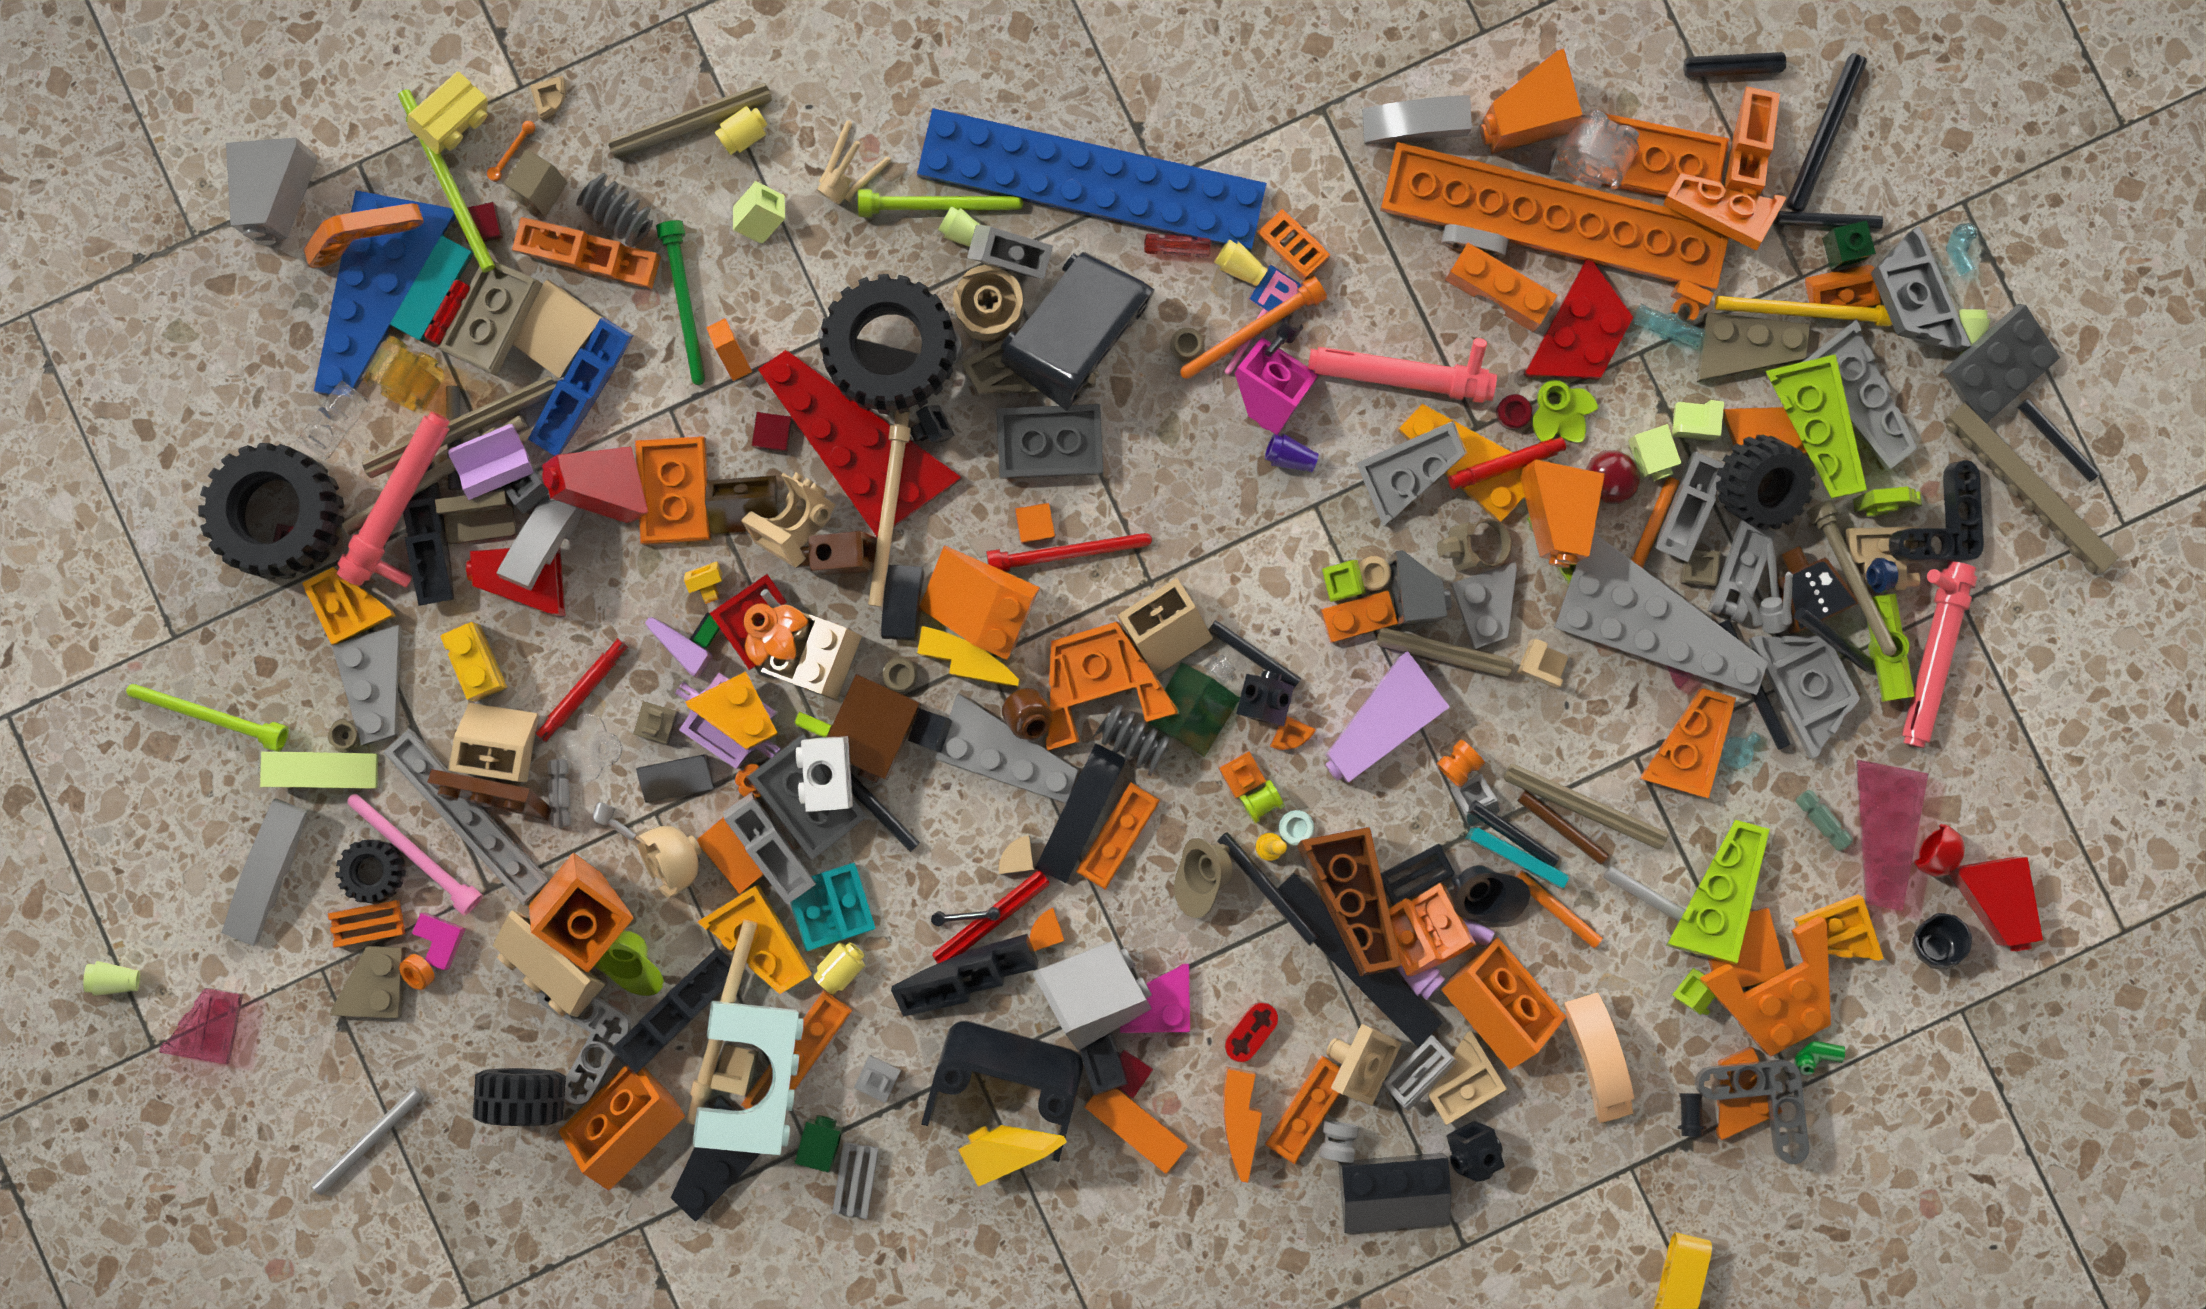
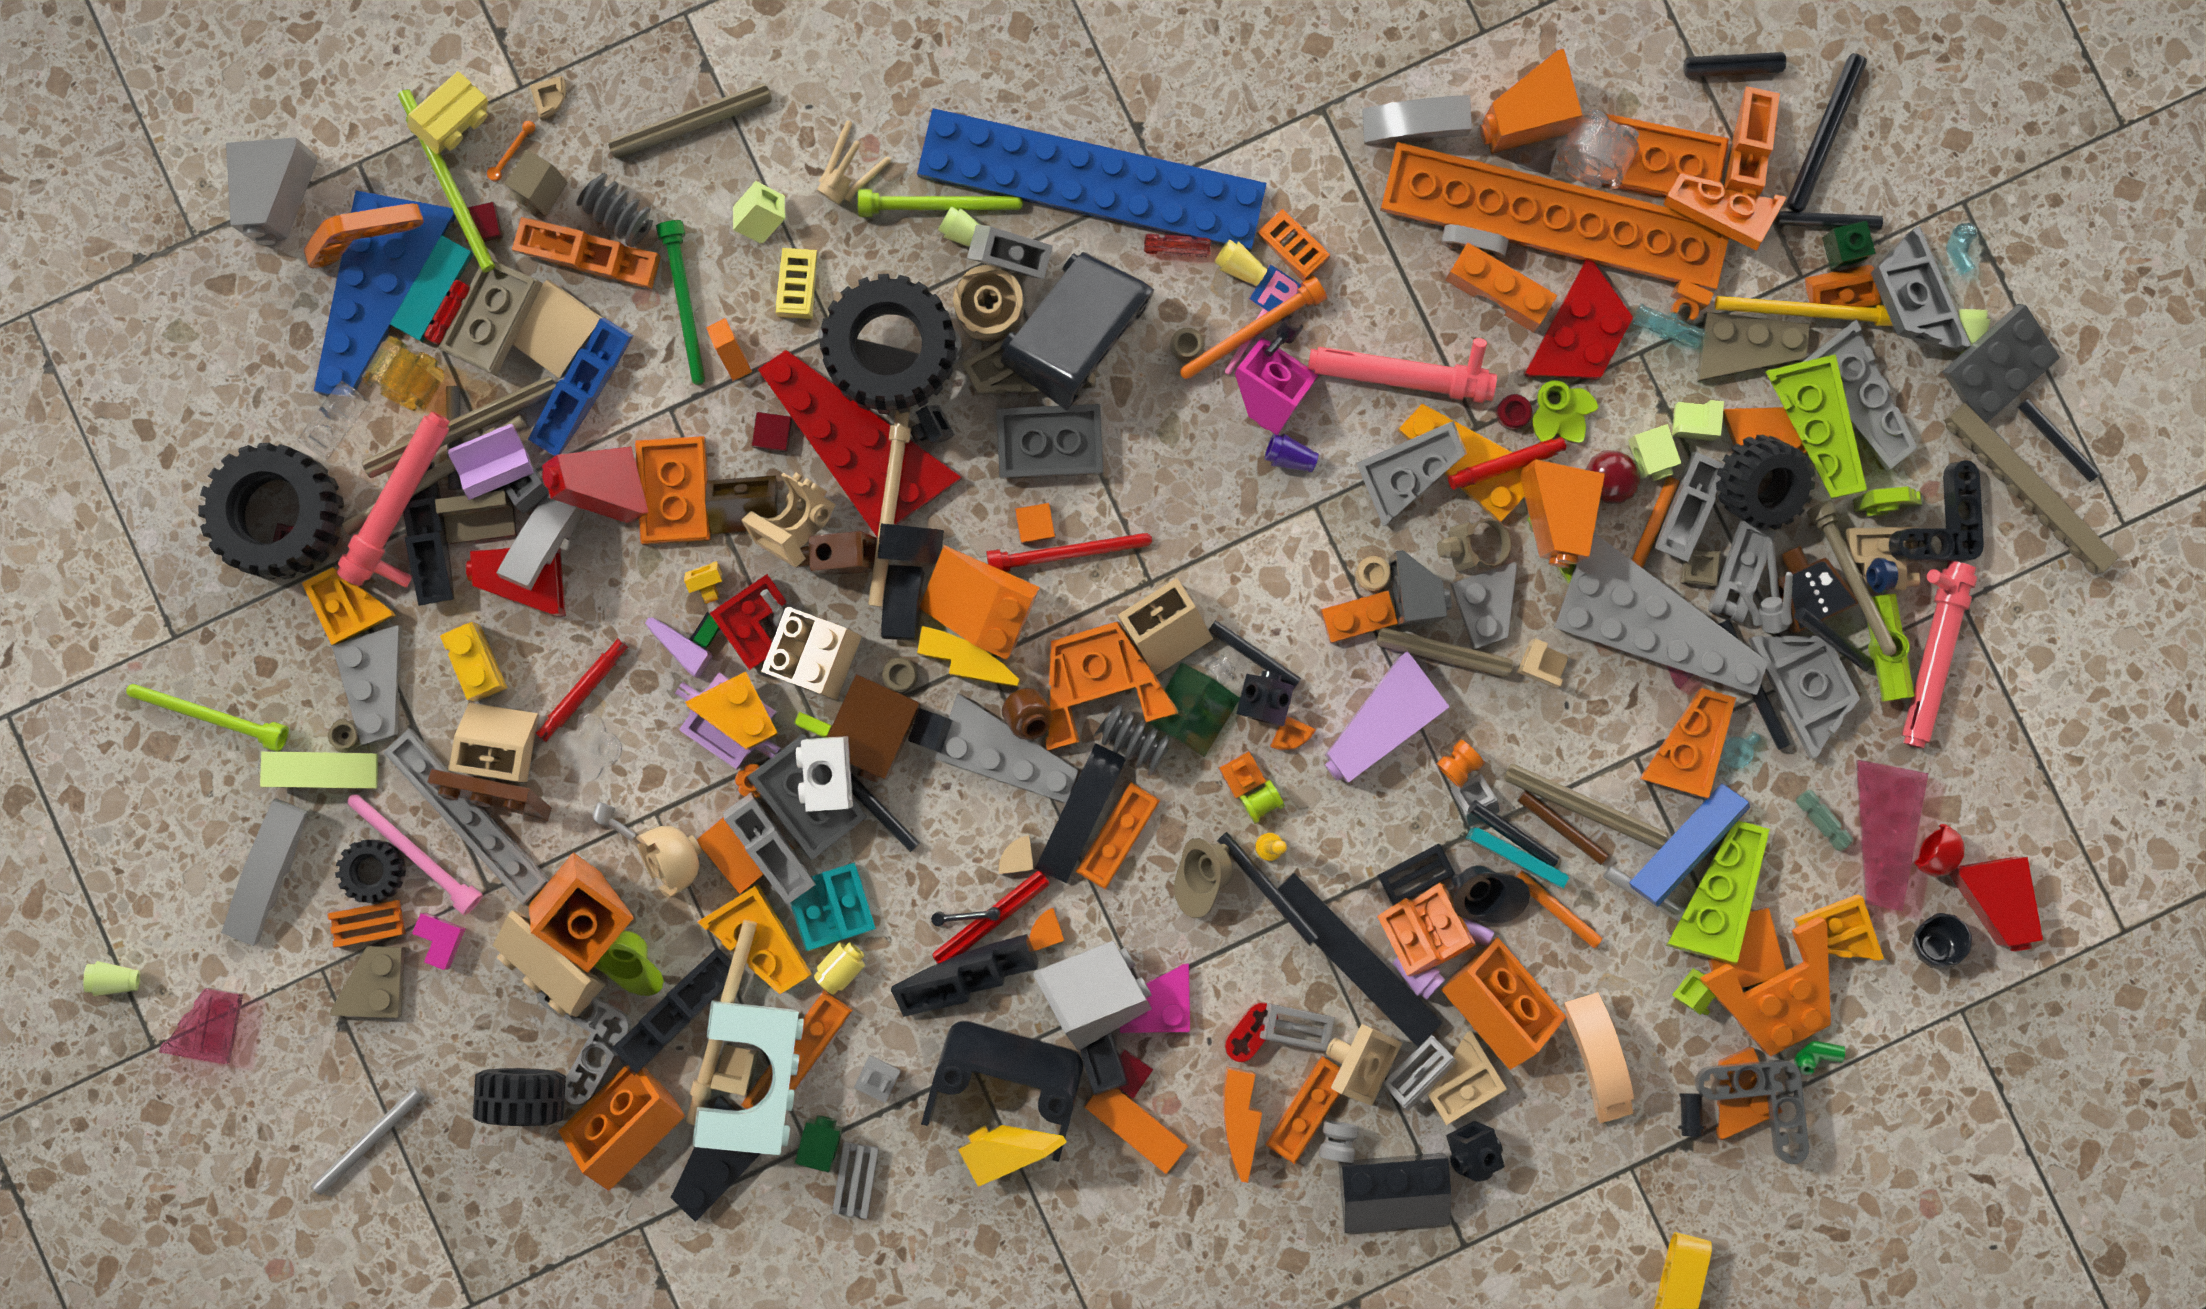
(416, 972): orange tile -> none
(559, 793): light grey axle -> none
(655, 722): dark tan tile -> none
(675, 778): black slope -> none
(741, 130): light yellow brick -> none
(775, 634): orange plate -> none
(791, 310): none -> light yellow slope
(910, 543): none -> black slope
(1271, 1022): none -> light grey tile
(1296, 827): light aqua tile -> none
(1343, 580): lime tile -> none
(1353, 892): dark orange wedge -> none
(1689, 845): none -> tile

